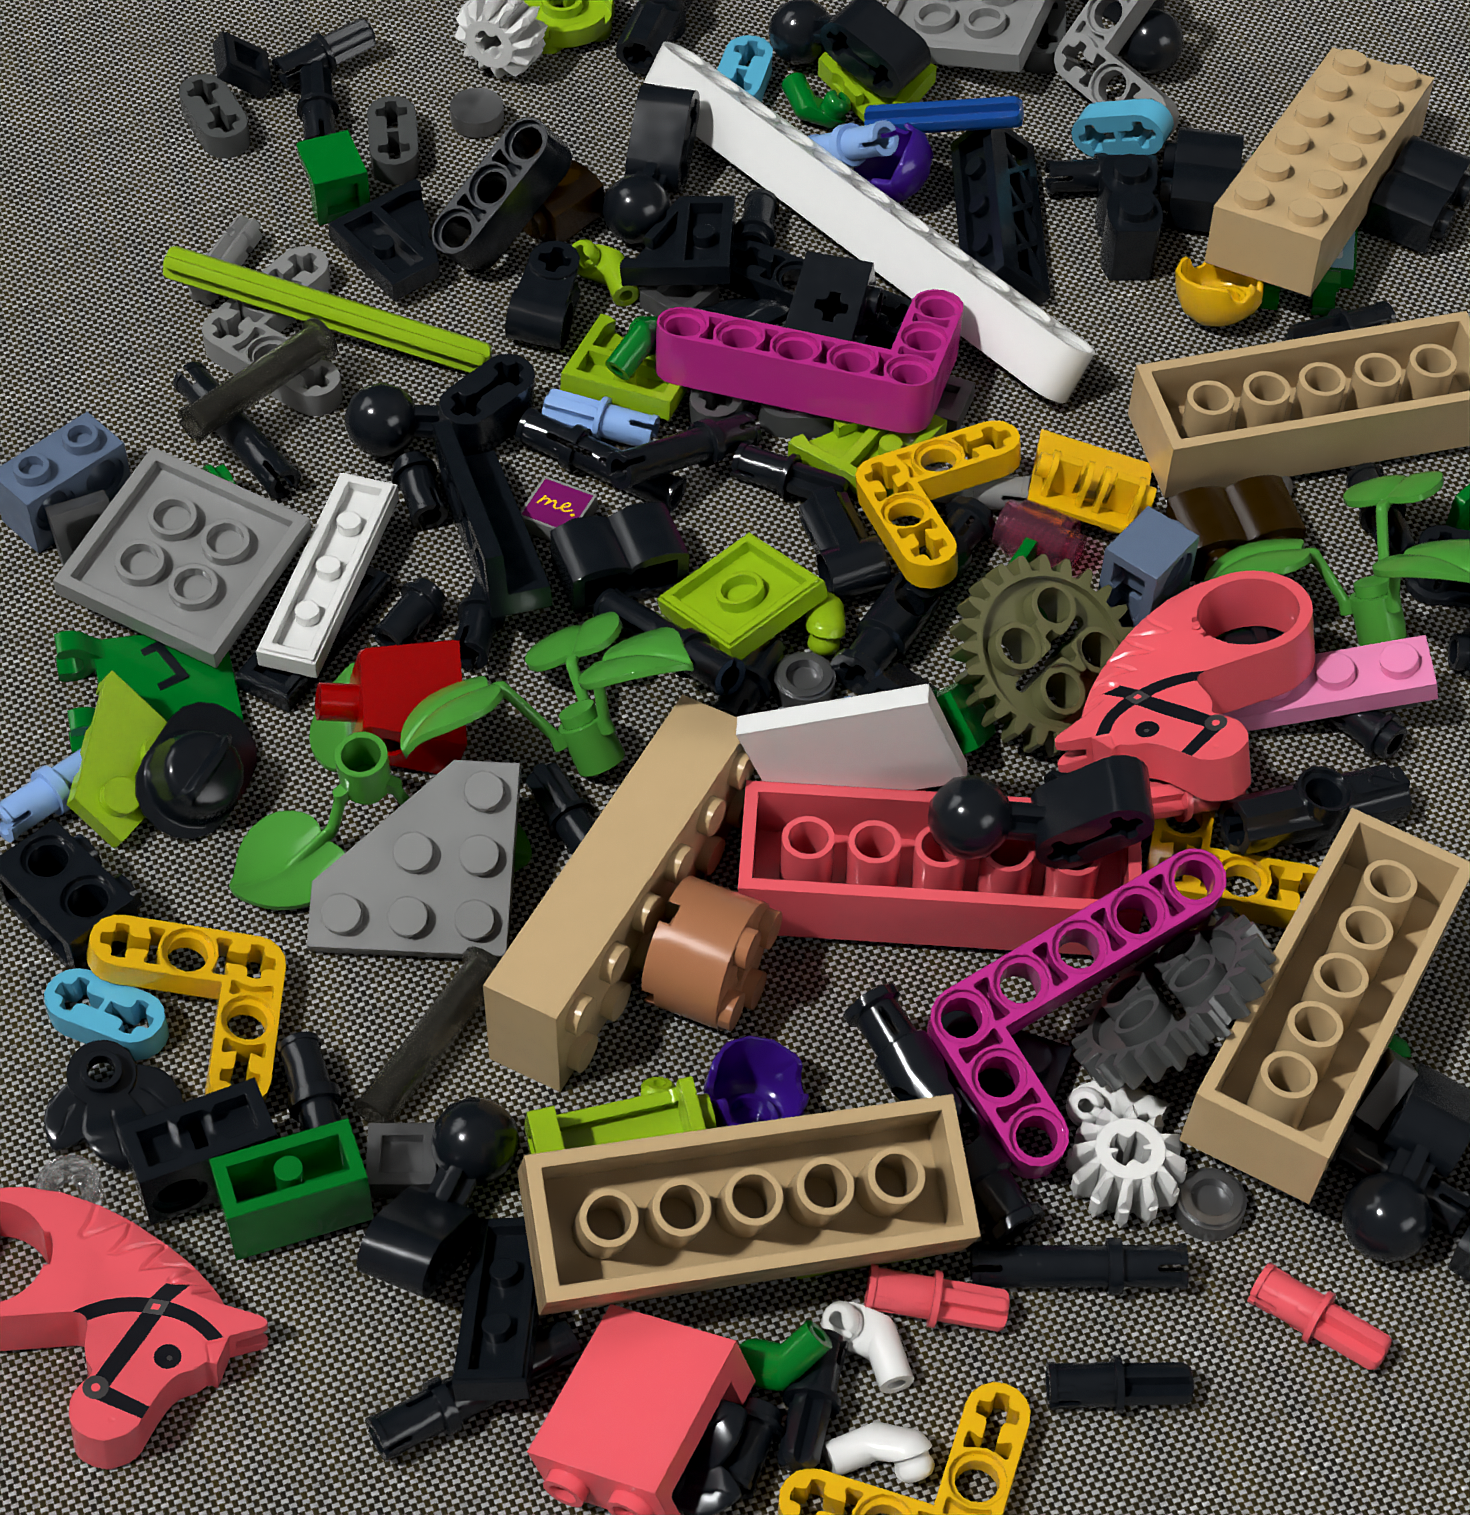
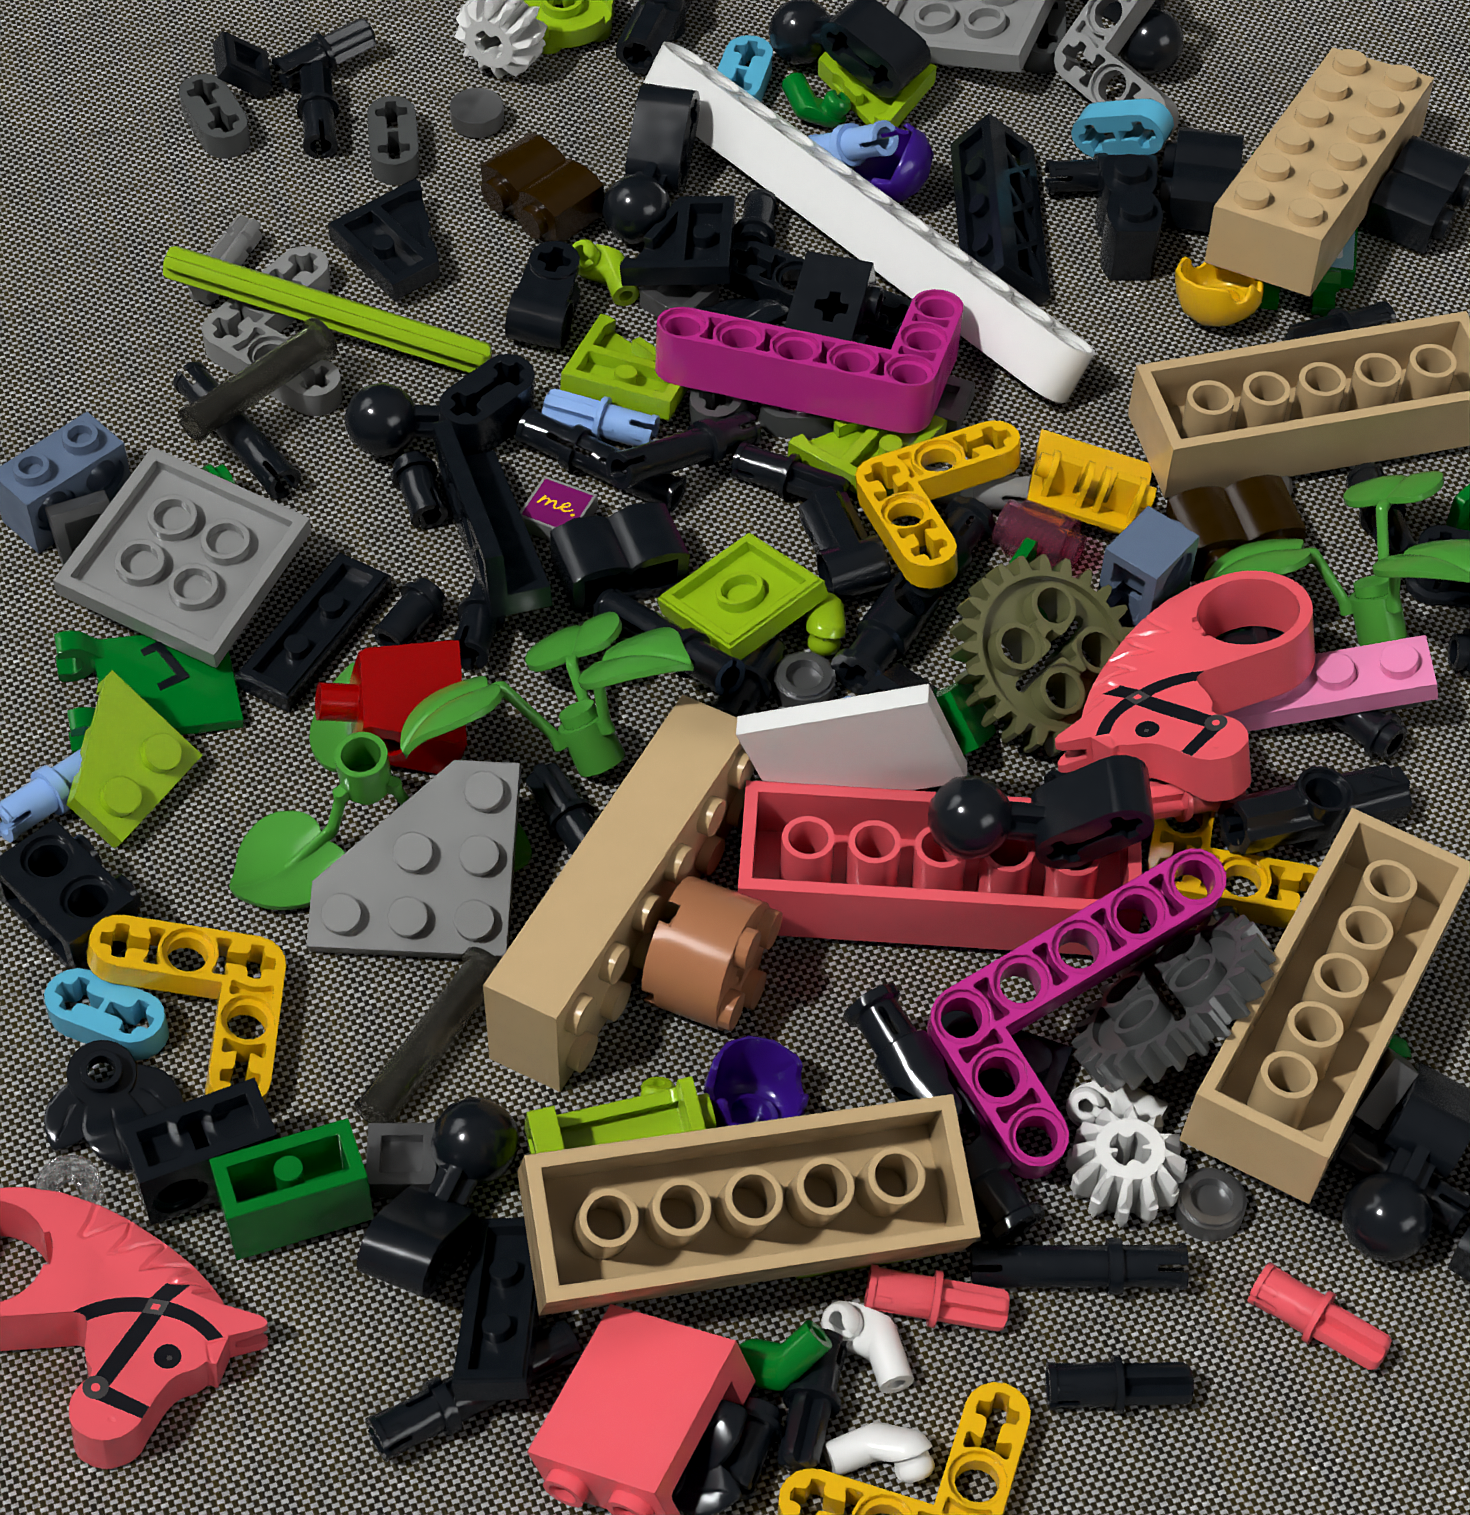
(195, 771): black piece -> none
(313, 1096): black pin -> none
(327, 575): white tile -> none
(334, 174): green panel -> none
(496, 221): black beam -> none
(634, 347): green arm -> none
(951, 114): blue axle -> none

